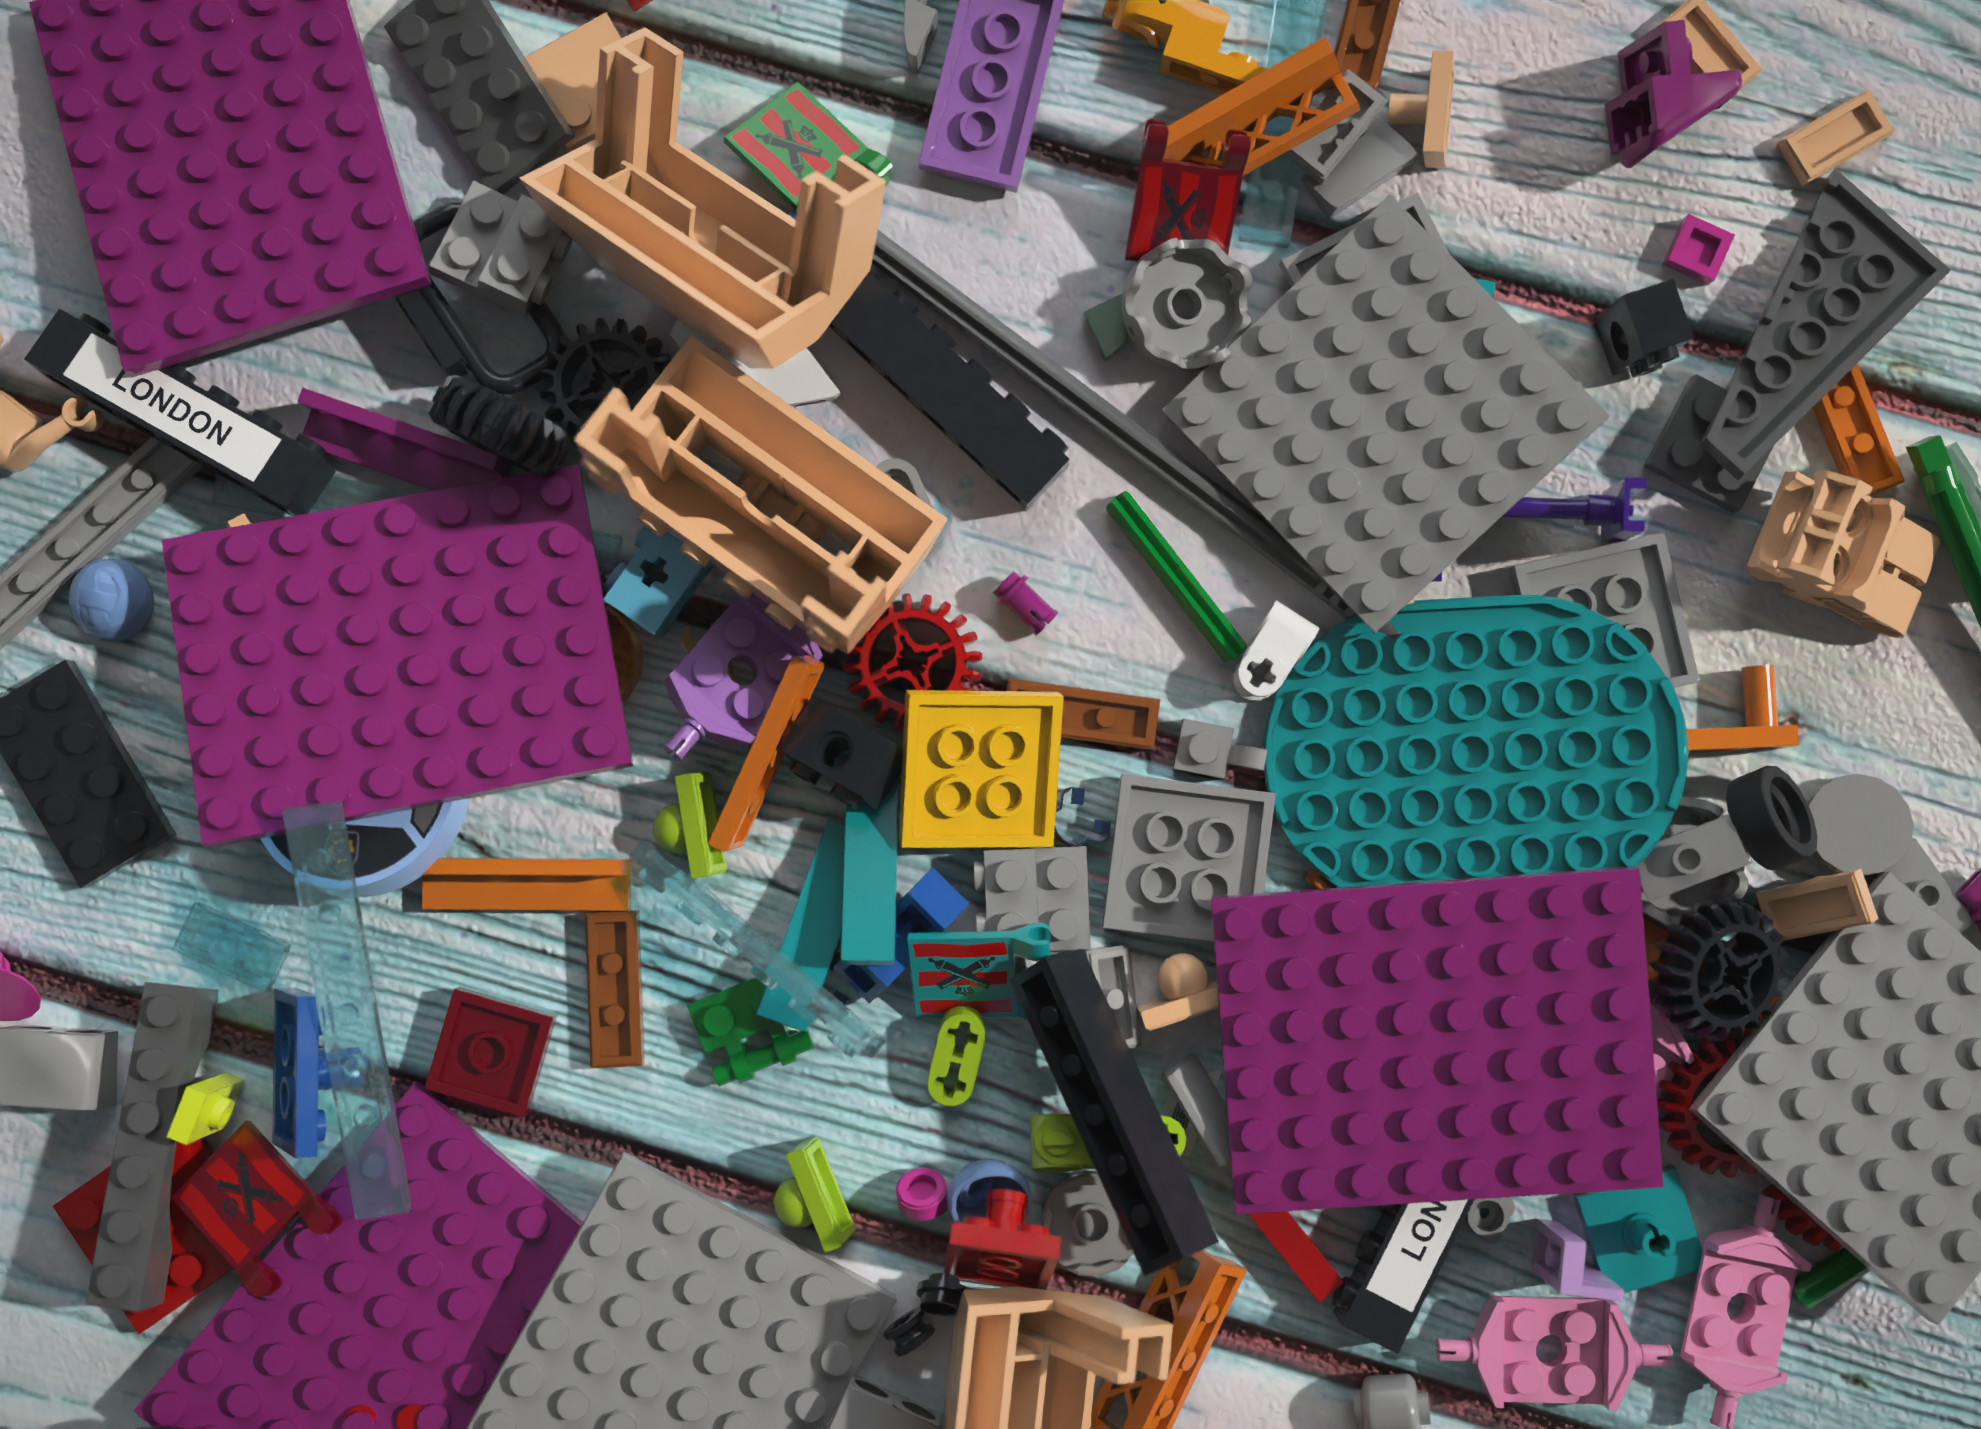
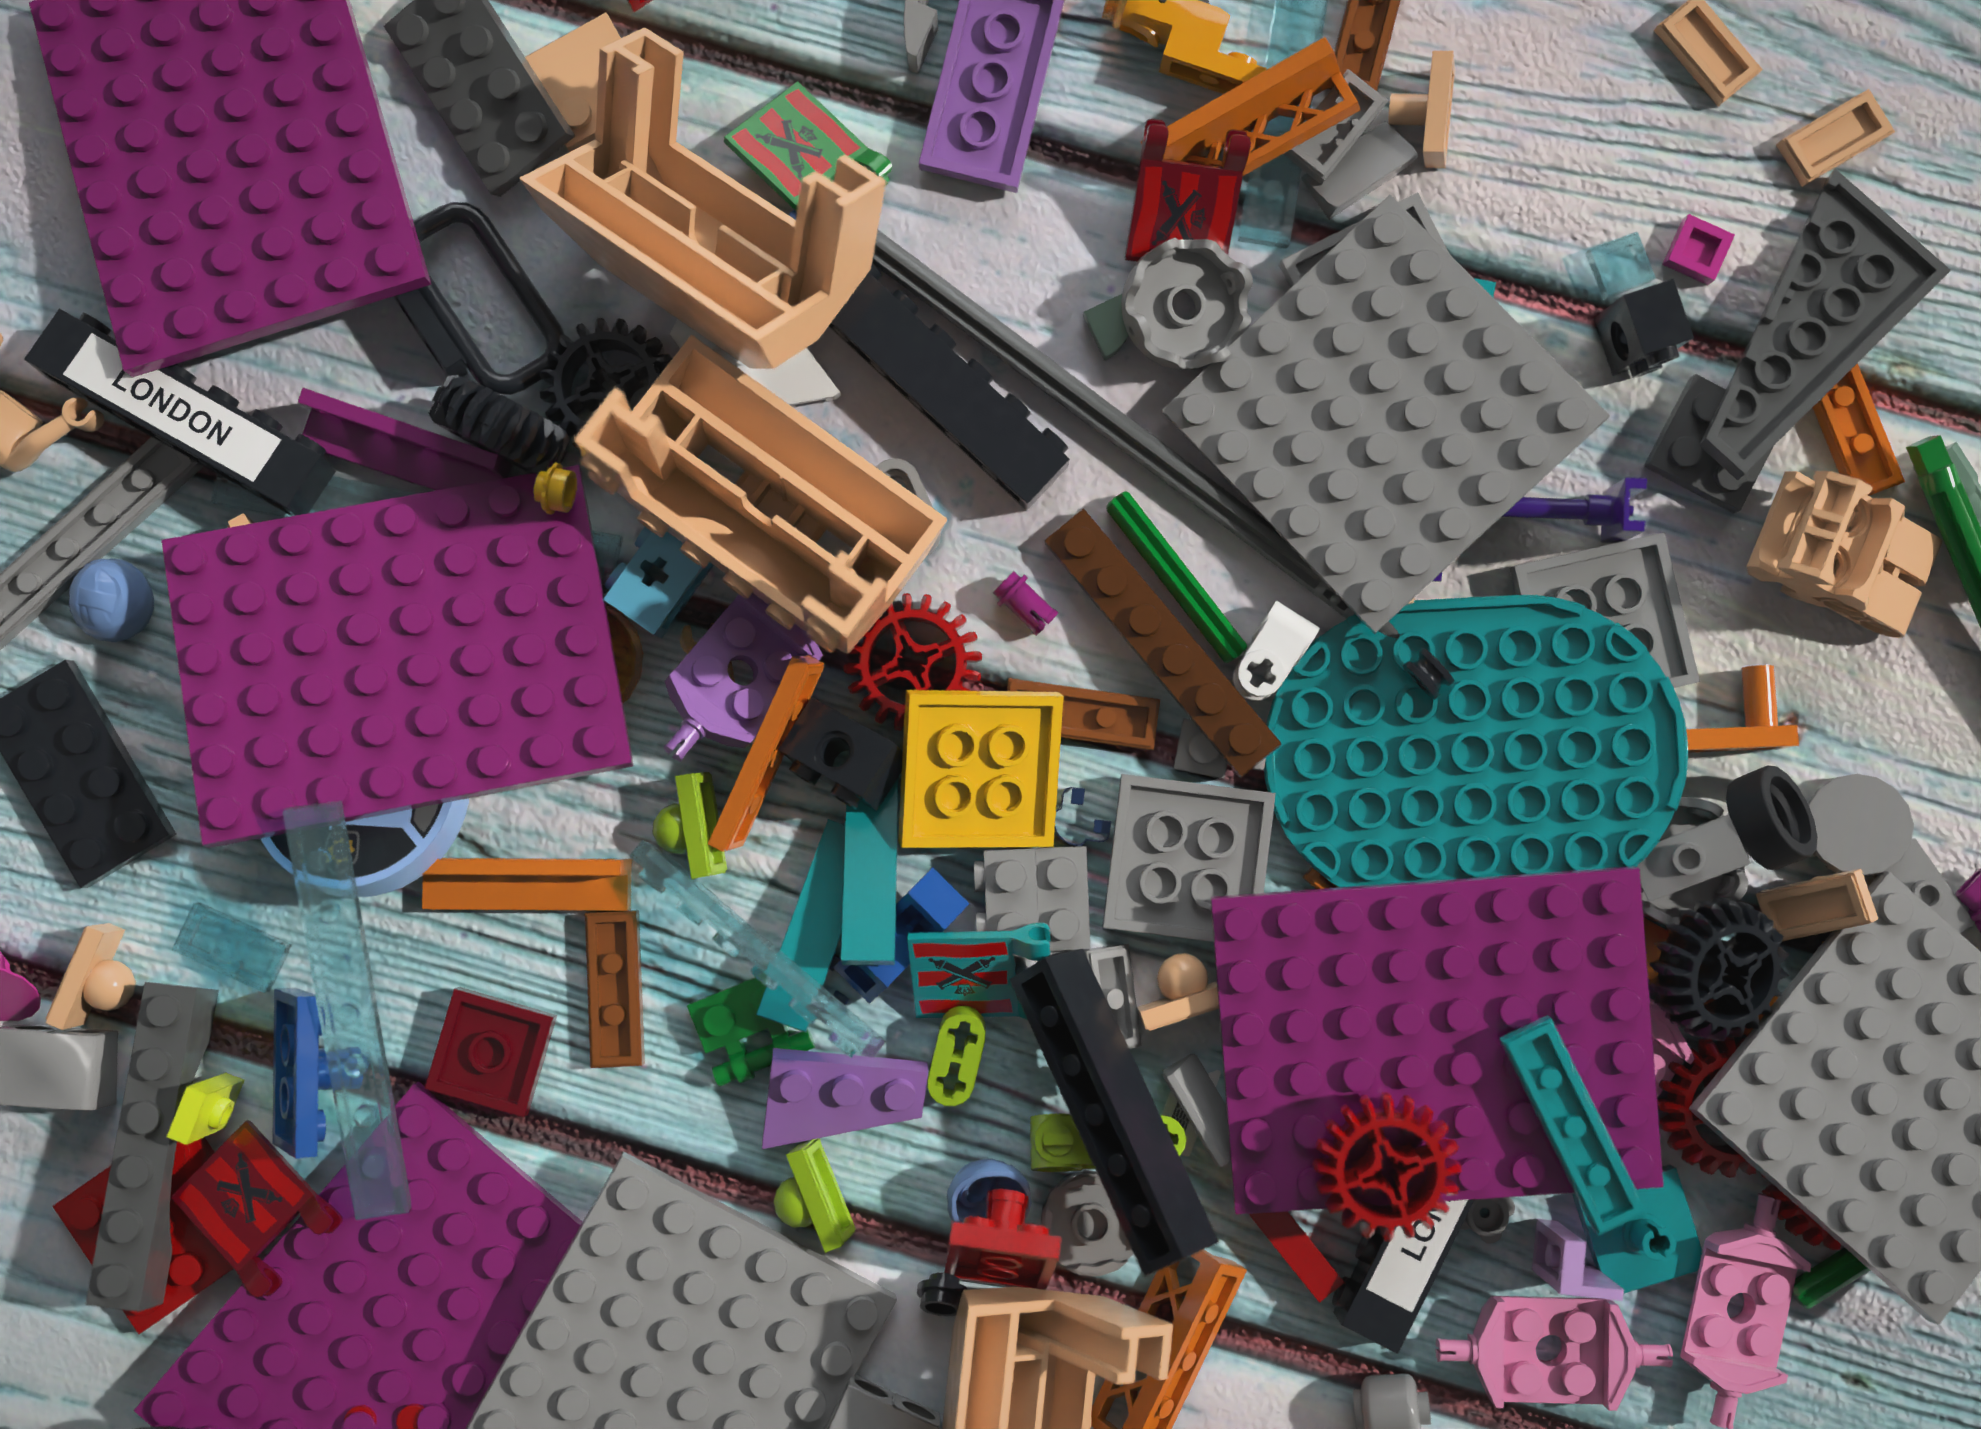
(92, 979): none -> light nougat tile
(501, 249): light grey plate -> none
(555, 489): none -> yellow plate
(837, 1094): none -> medium lavender wing
(909, 1332): black bush -> none
(922, 1194): dark pink tile -> none
(1162, 643): none -> reddish brown plate
(1406, 1163): none -> red gear
(1428, 673): none -> black bush
(1573, 1125): none -> teal tile
(1620, 265): none -> clear light blue tile
(1661, 93): magenta piece -> none

